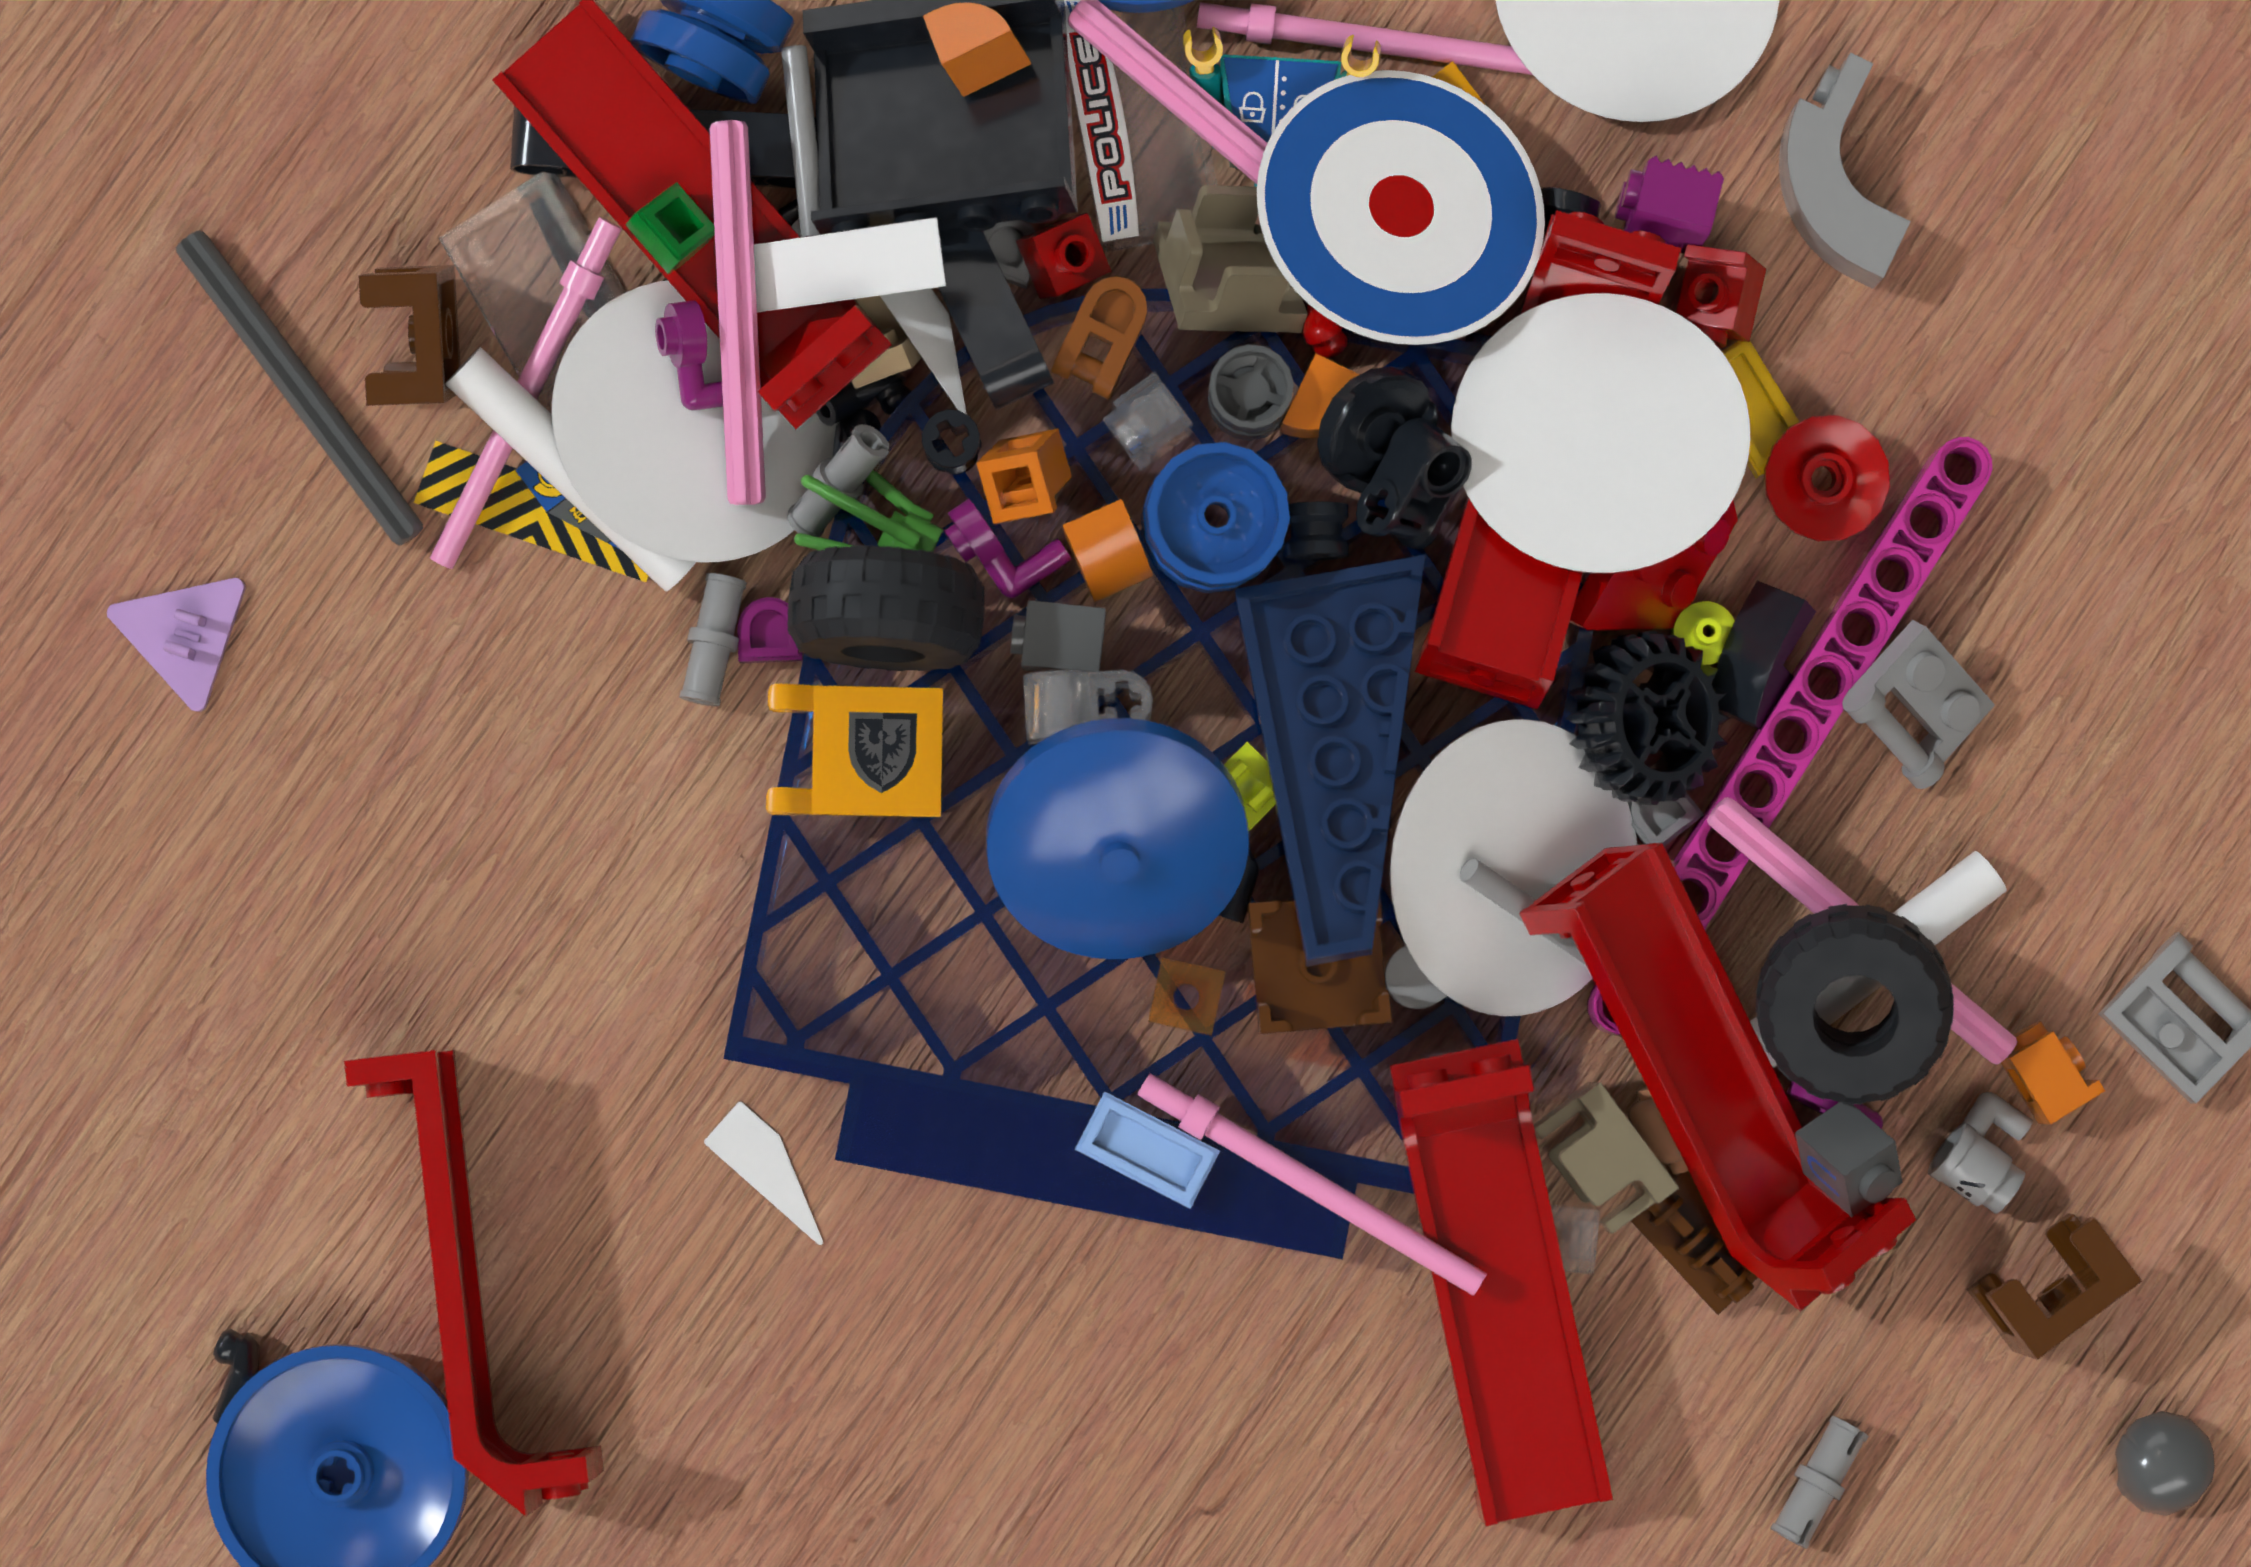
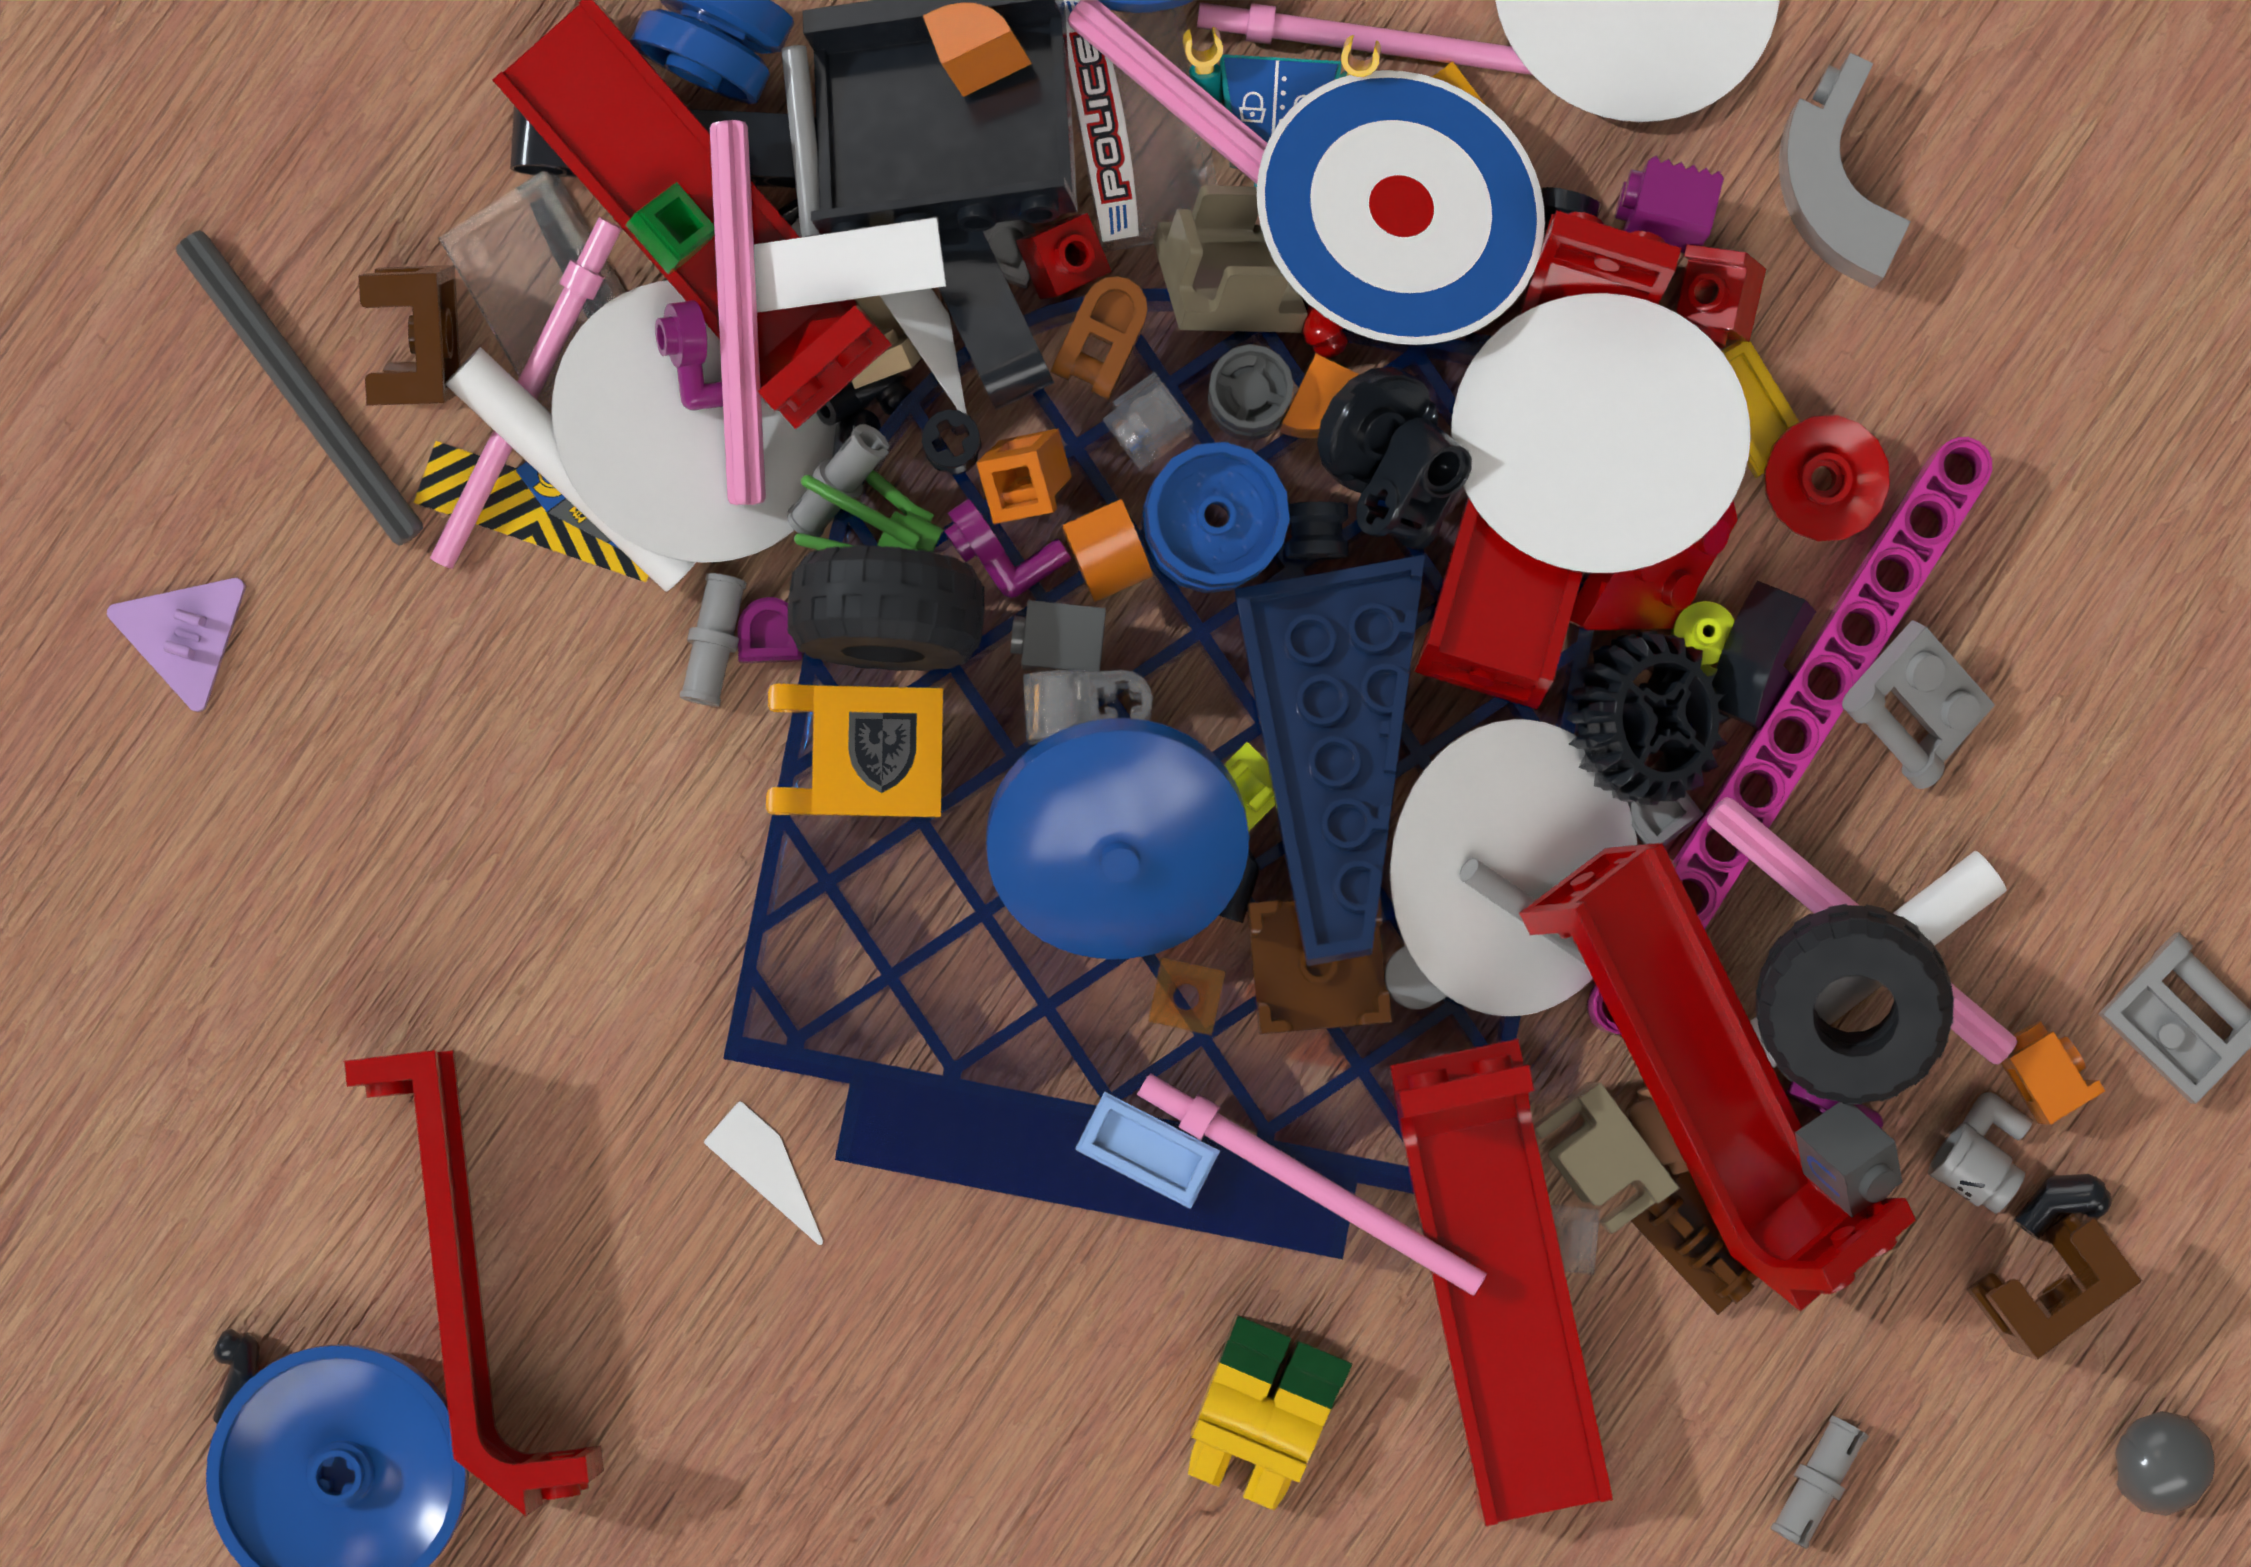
(1262, 1429): none -> yellow hips
(2063, 1196): none -> black arm

